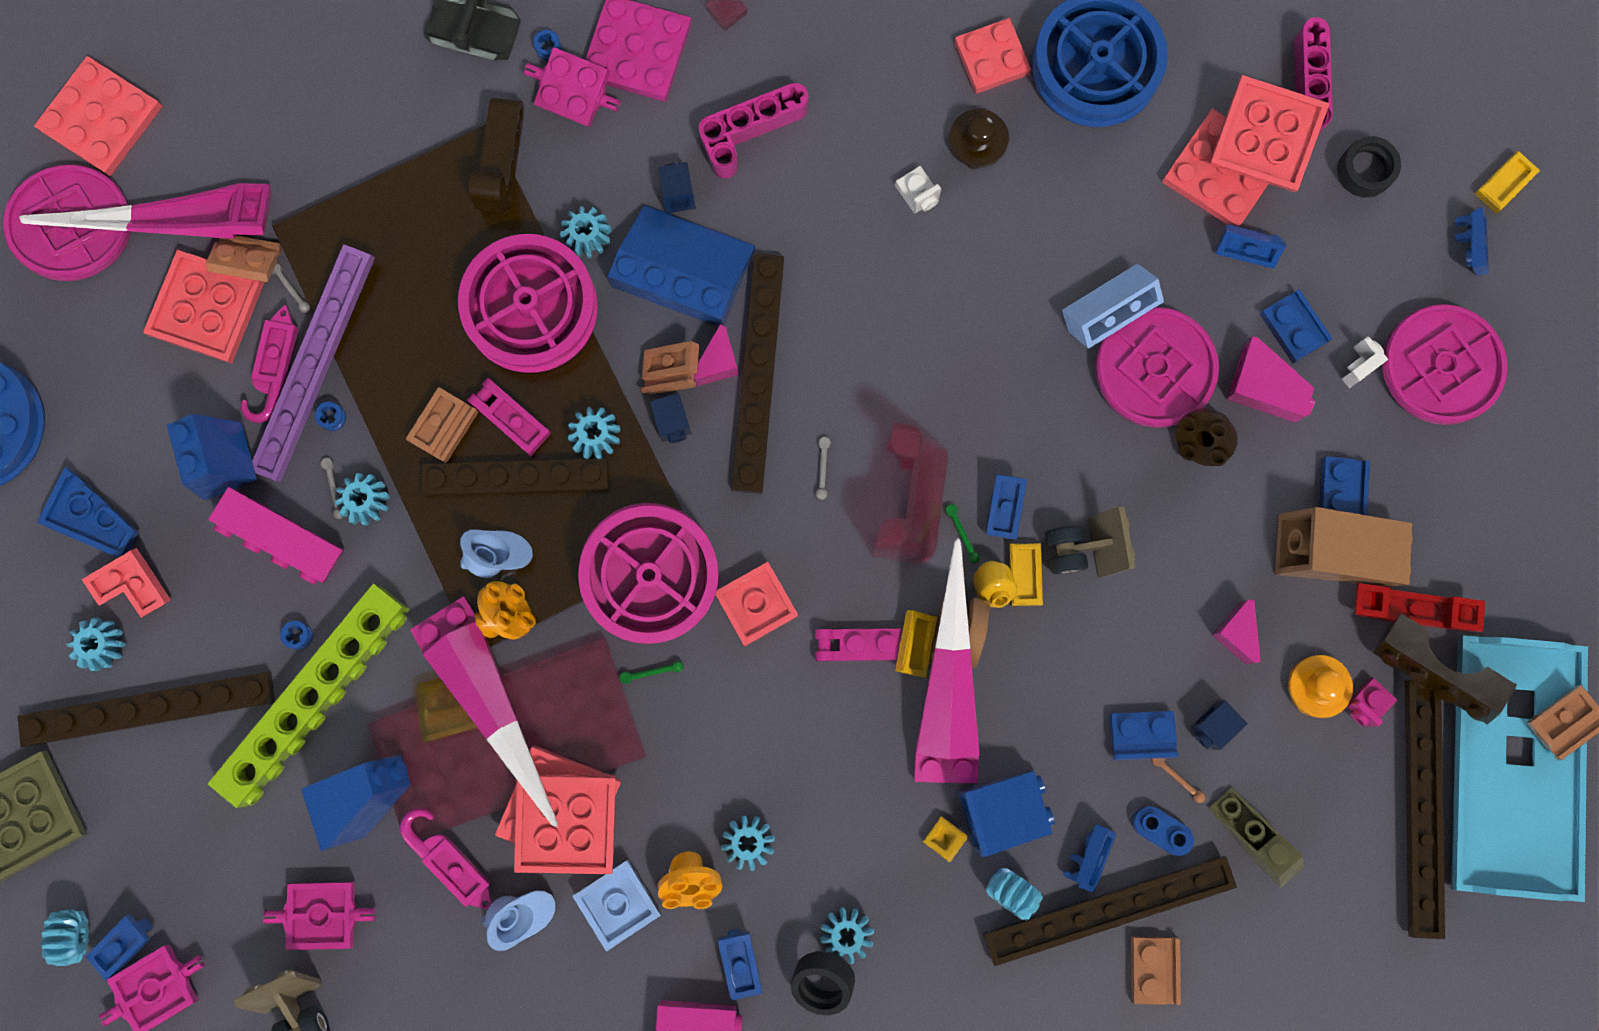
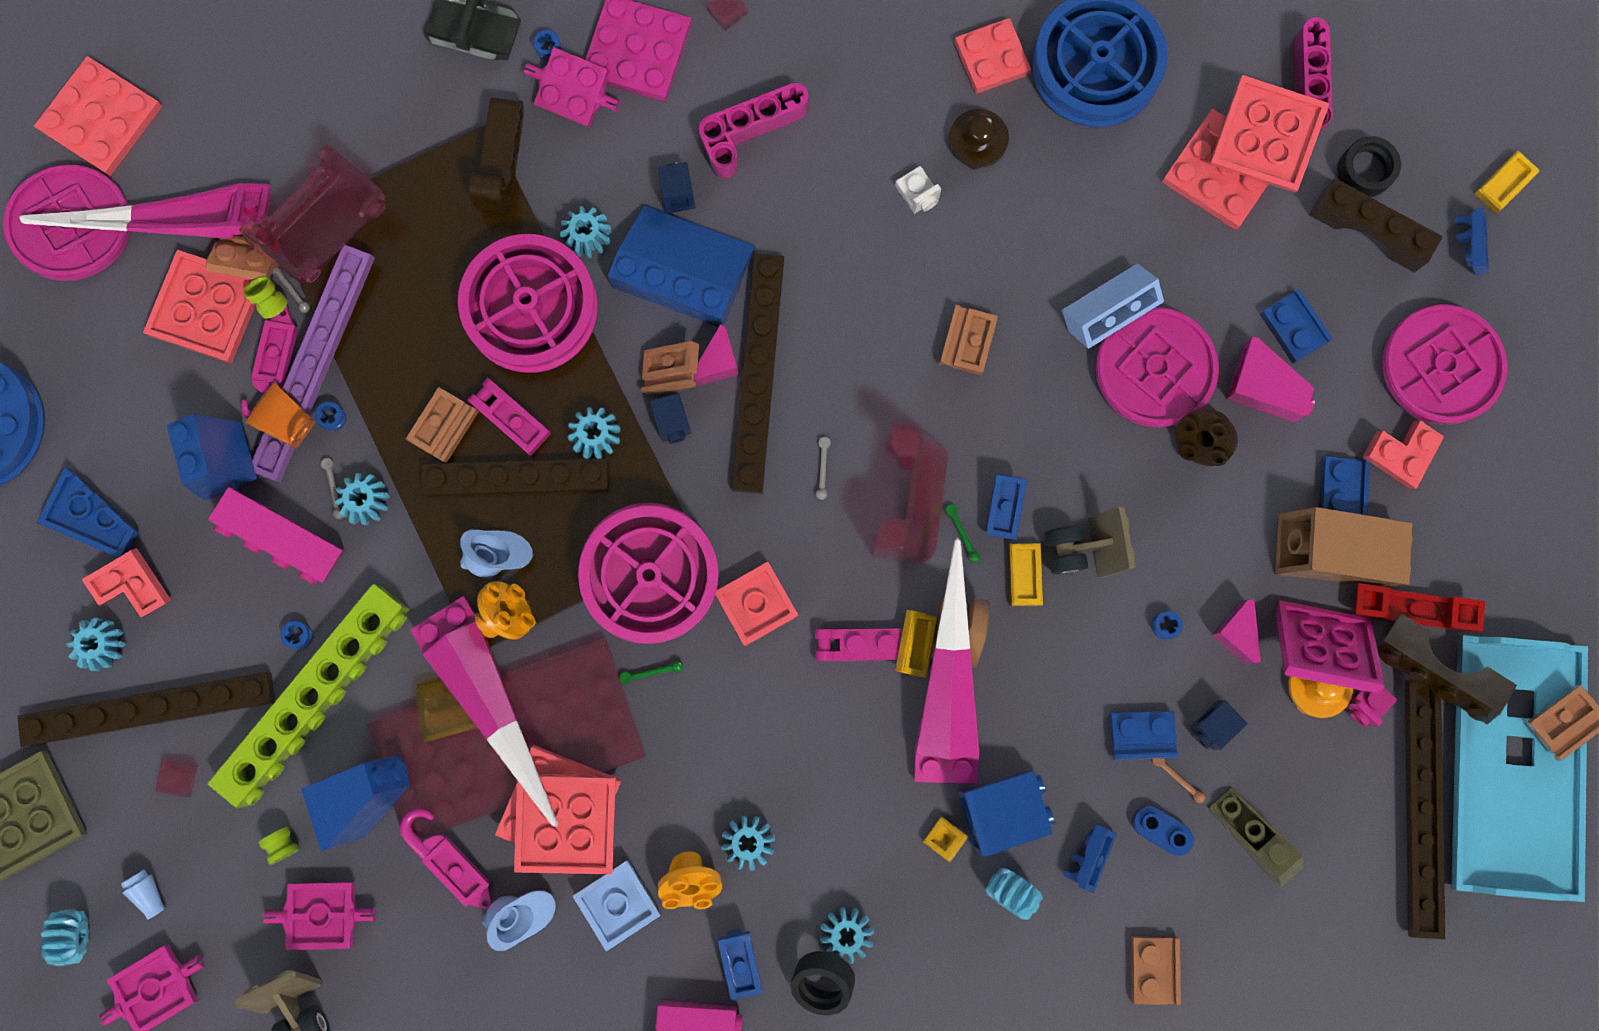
(119, 946): blue plate -> none
(143, 894): none -> light blue cone
(176, 778): none -> clear pink plate
(263, 294): none -> lime wheel
(278, 845): none -> lime wheel
(281, 417): none -> orange piece
(316, 218): none -> clear pink windscreen
(968, 340): none -> nougat plate
(994, 584): yellow head -> none
(1109, 910): dark brown plate -> none
(1164, 634): none -> blue bush
(1250, 246): blue plate -> none
(1328, 647): none -> dark pink plate
(1370, 358): white bracket -> none
(1402, 237): none -> dark brown arch
(1408, 459): none -> coral plate

